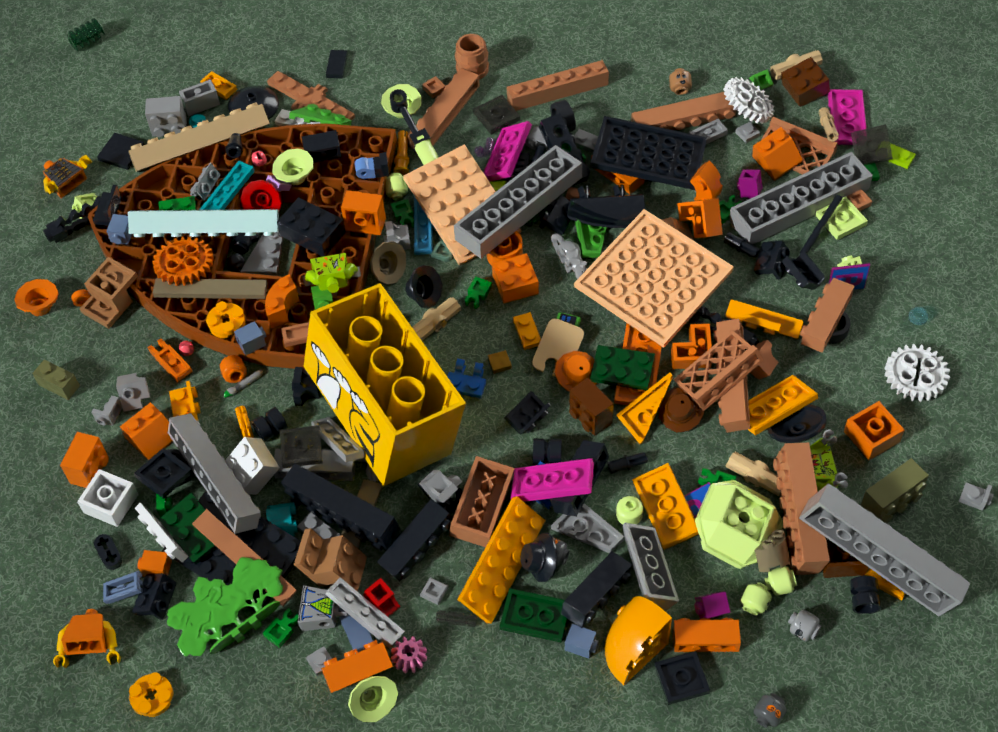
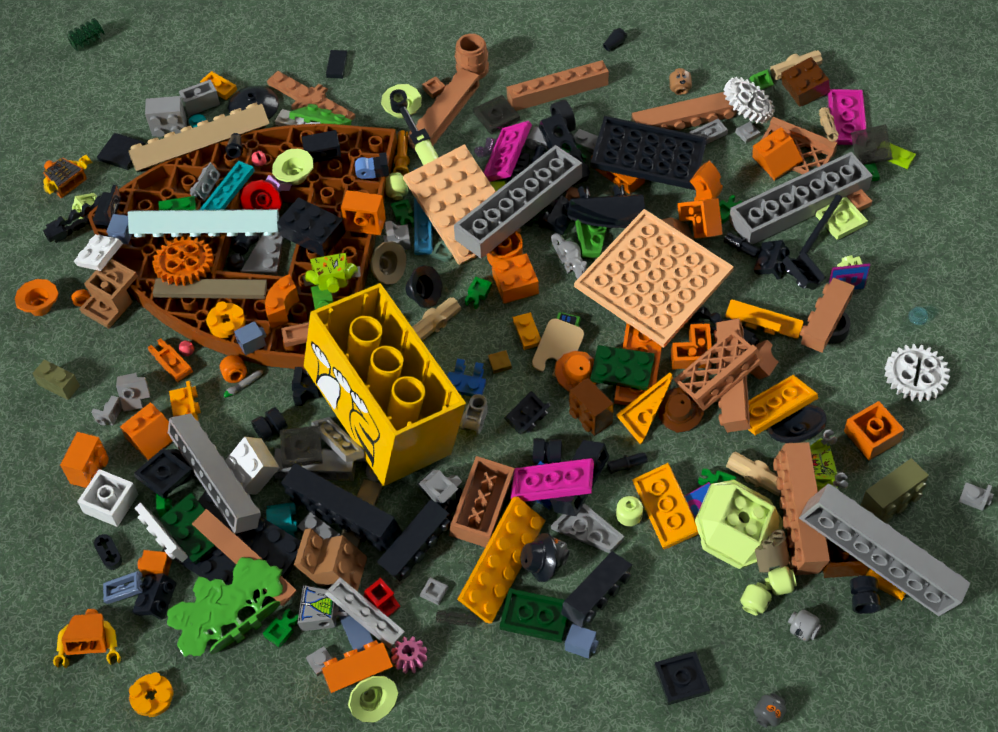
(98, 252): none -> white plate
(244, 422): light orange axle -> none
(474, 417): none -> light grey piece
(615, 39): none -> black cone
(636, 637): light orange brick -> none
(650, 565): light grey slope -> none
(706, 635): orange brick -> none
(712, 605): magenta brick -> none
(750, 183): magenta brick -> none

